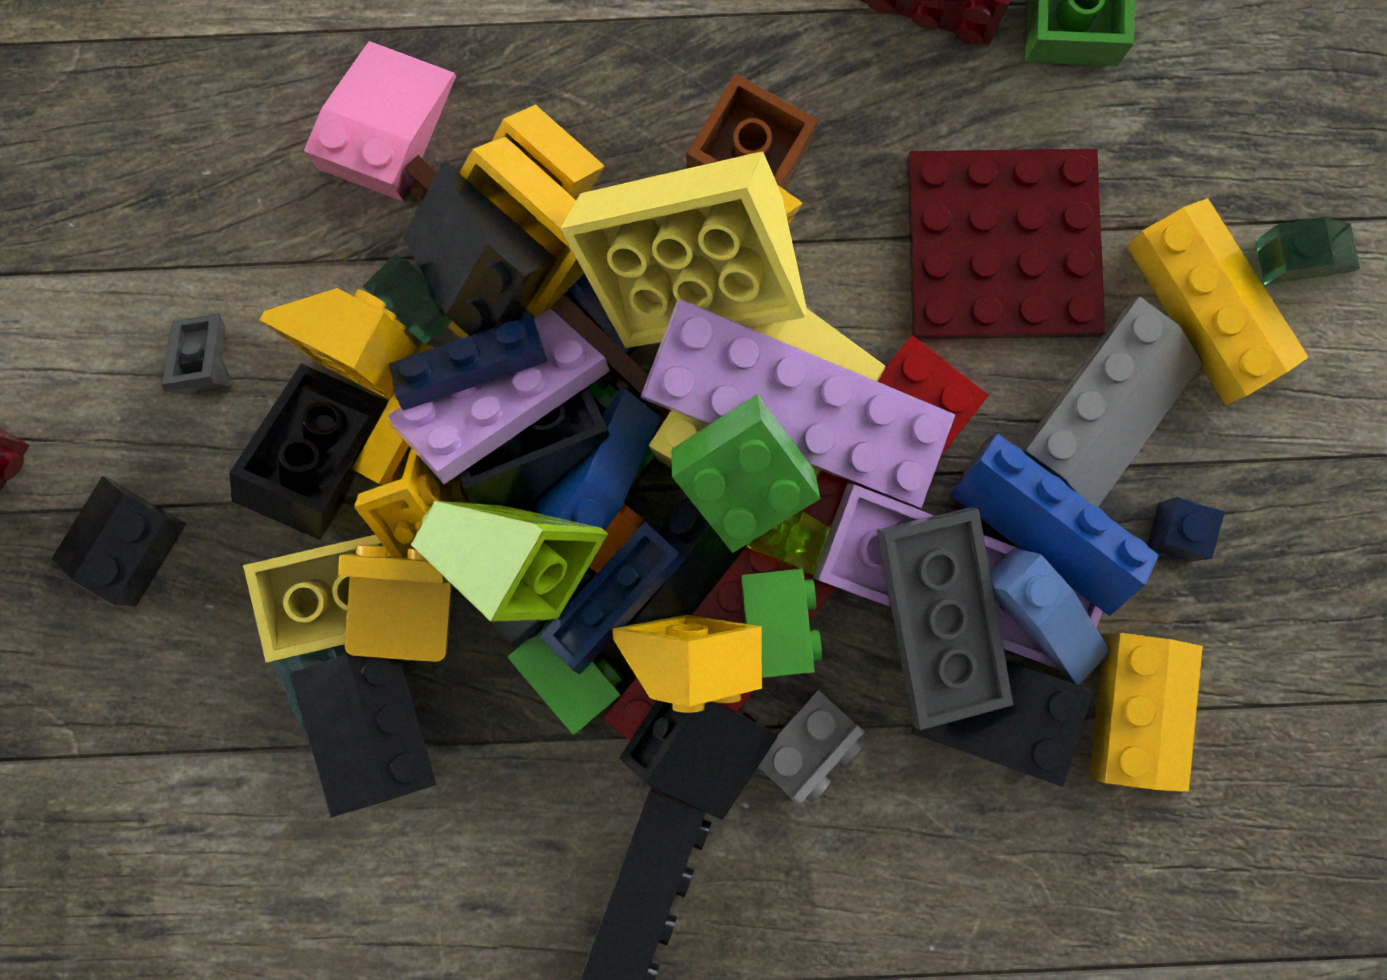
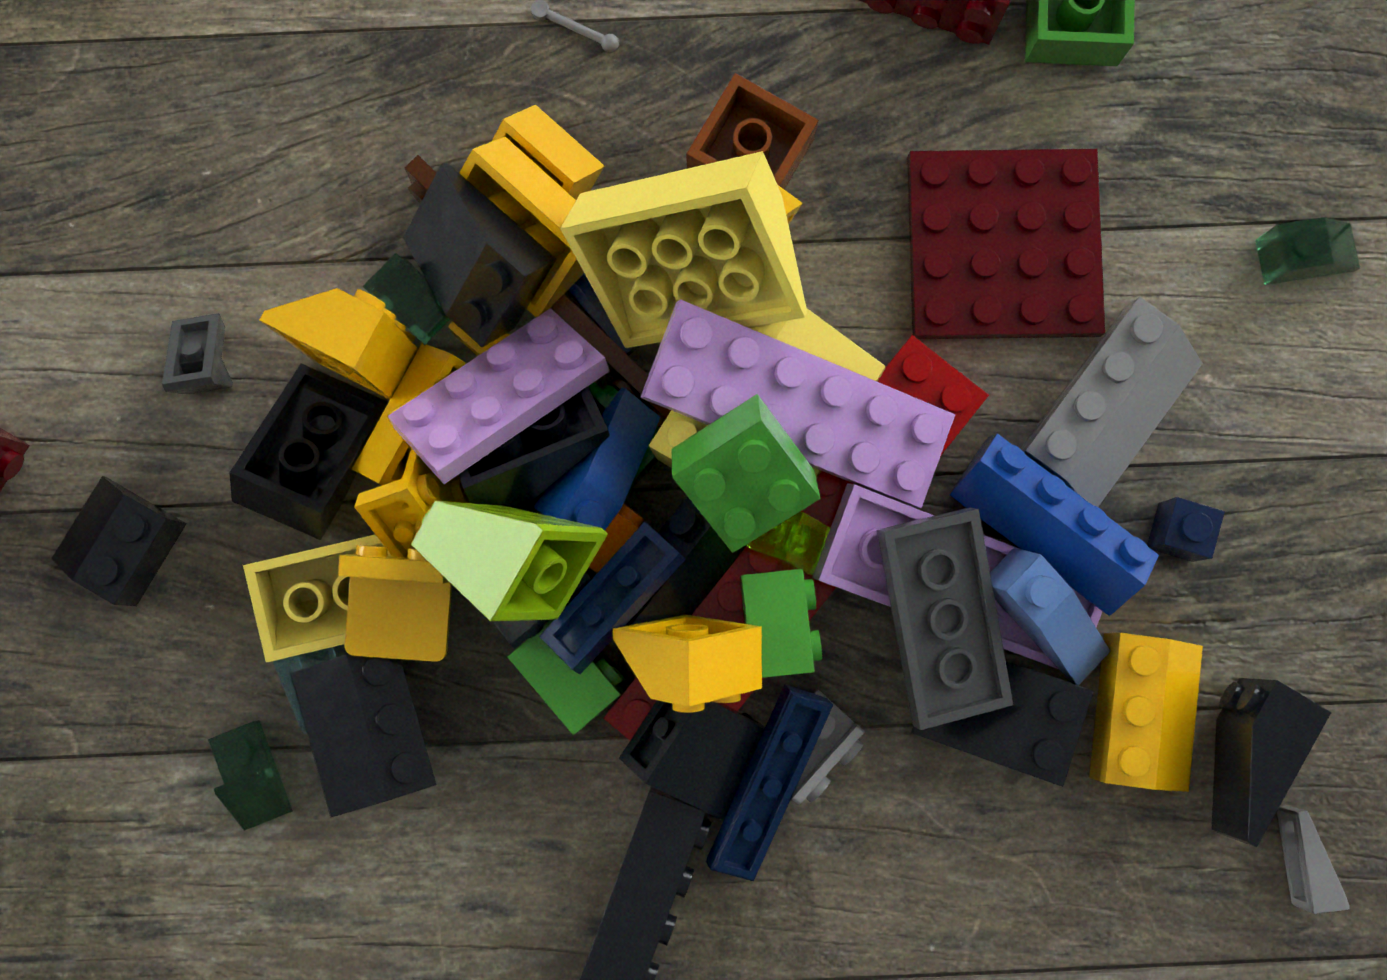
(249, 775): none -> clear green slope
(379, 119): bright pink slope -> none
(467, 362): dark blue plate -> none
(541, 12): none -> light grey hinge
(769, 783): none -> dark blue tile
(1216, 300): yellow slope -> none
(1258, 753): none -> black slope
(1308, 867): none -> light grey slope

